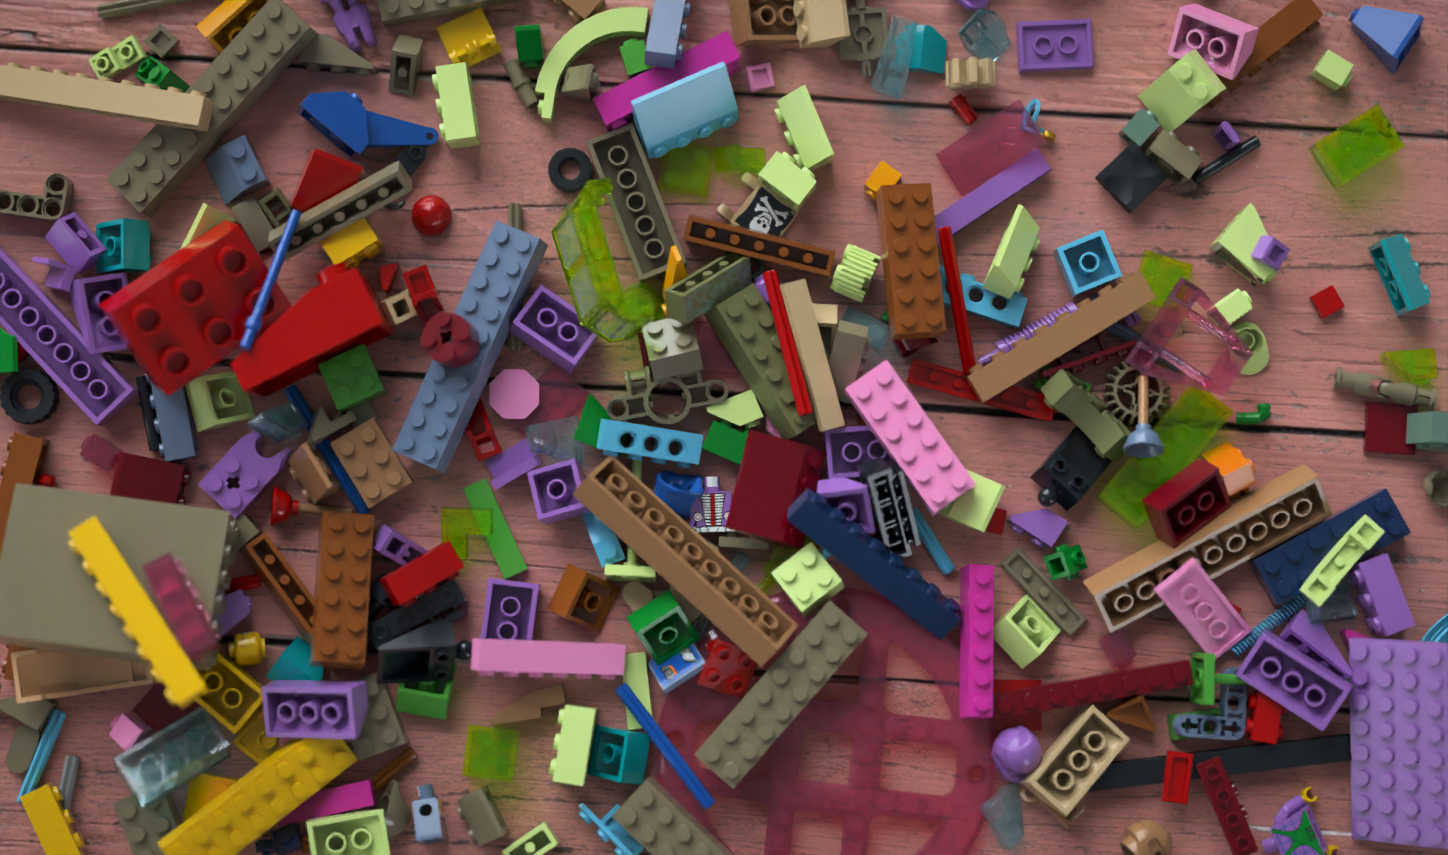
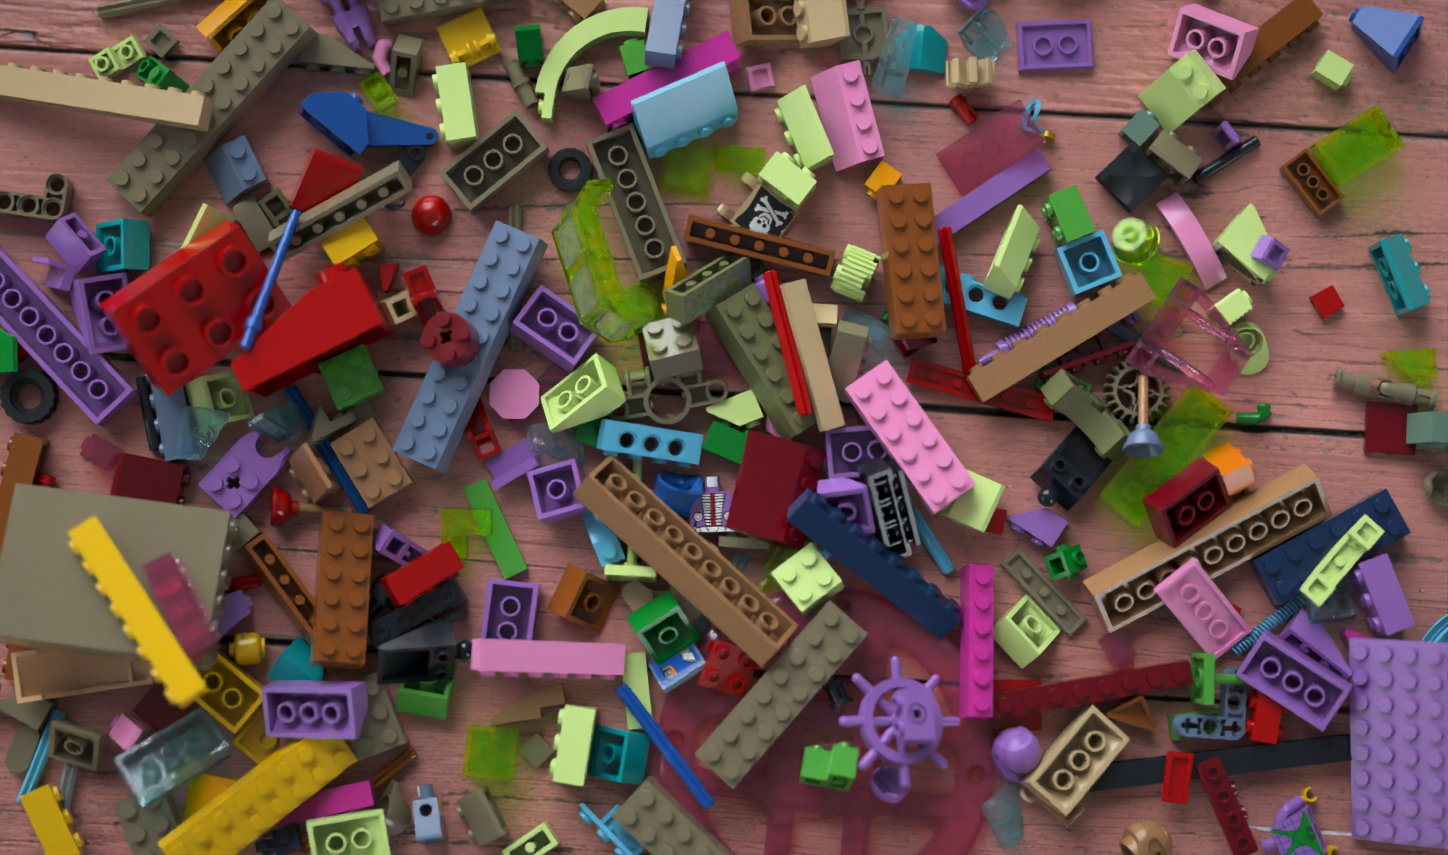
(77, 744): none -> dark tan slope
(198, 431): none -> clear light blue slope
(379, 93): none -> clear neon green slope
(380, 54): none -> bright pink arm
(494, 161): none -> dark tan brick
(536, 750): none -> dark tan tile
(583, 395): none -> yellowish green slope
(829, 768): none -> bright green brick
(837, 693): none -> black bush
(847, 116): none -> bright pink slope
(886, 784): none -> medium lavender hair
(911, 718): none -> medium lavender piece
(1067, 216): none -> bright green brick
(1135, 241): none -> clear neon green cone
(1193, 240): none -> bright pink slope
(1311, 183): none -> dark orange piece

